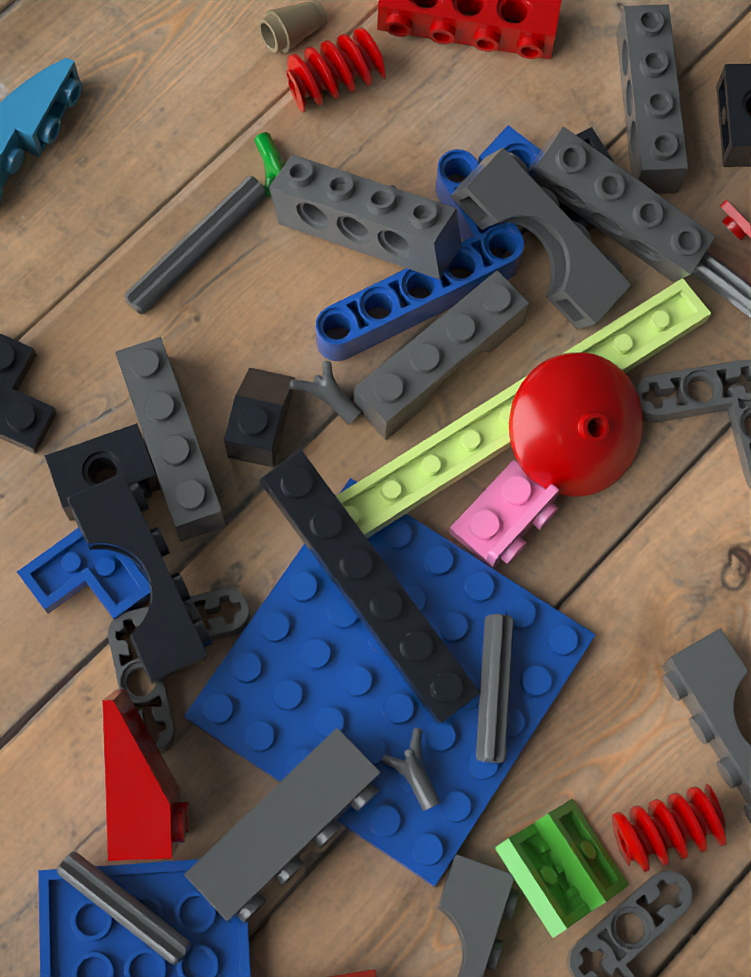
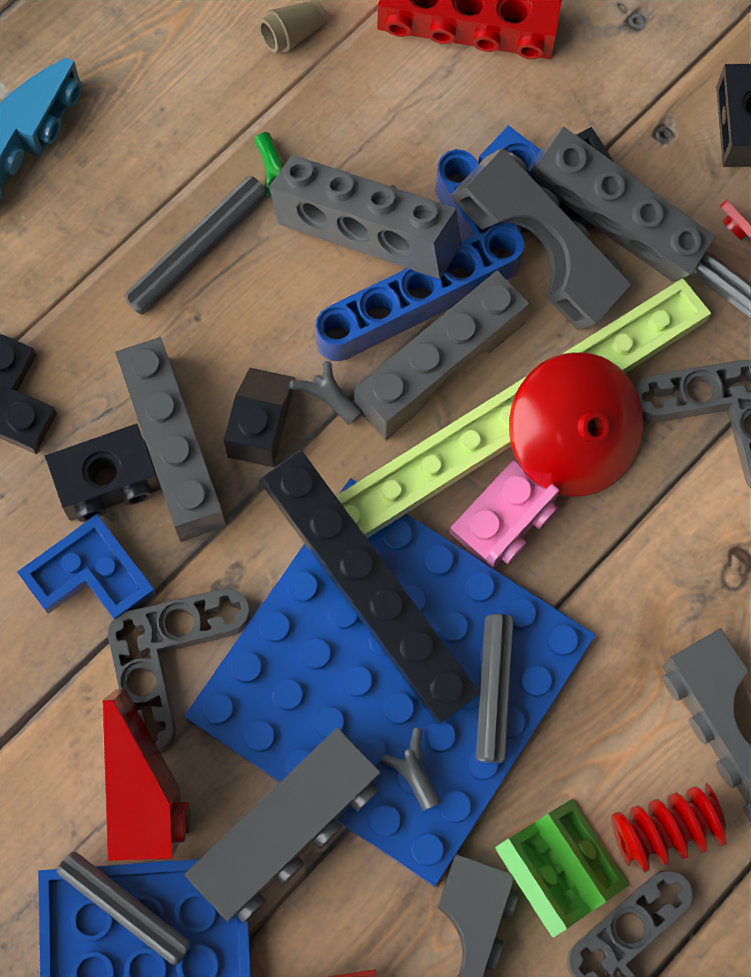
(113, 521): black arch -> none
(334, 66): red piece -> none
(651, 97): dark grey brick -> none

